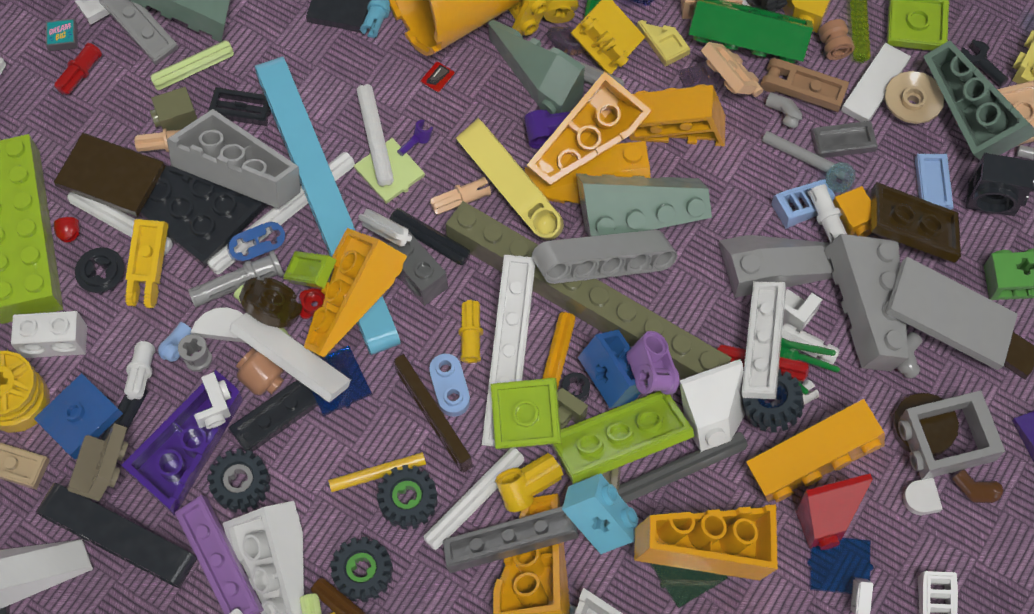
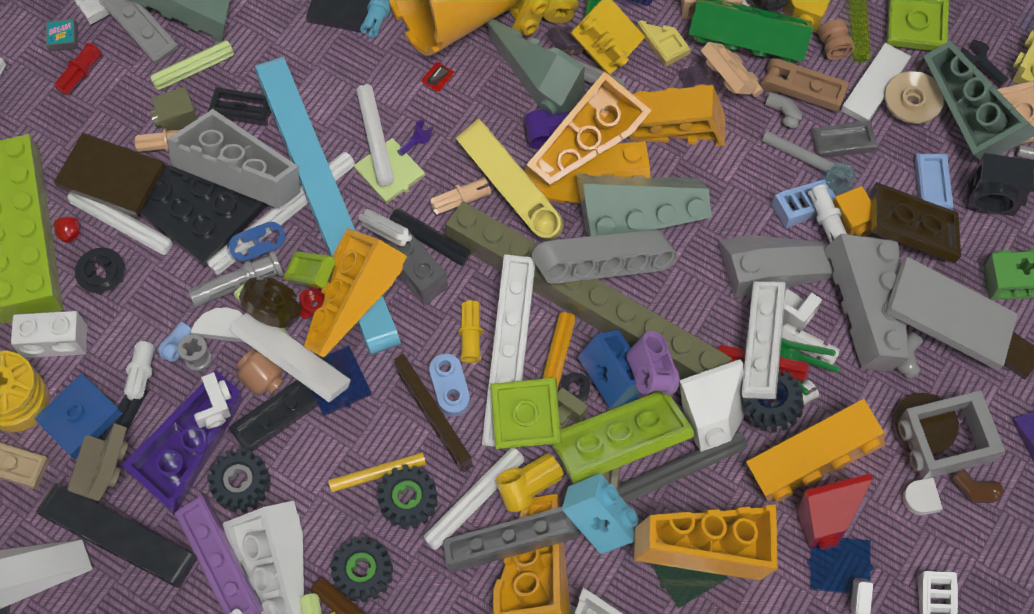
(145, 261): yellow hinge -> none

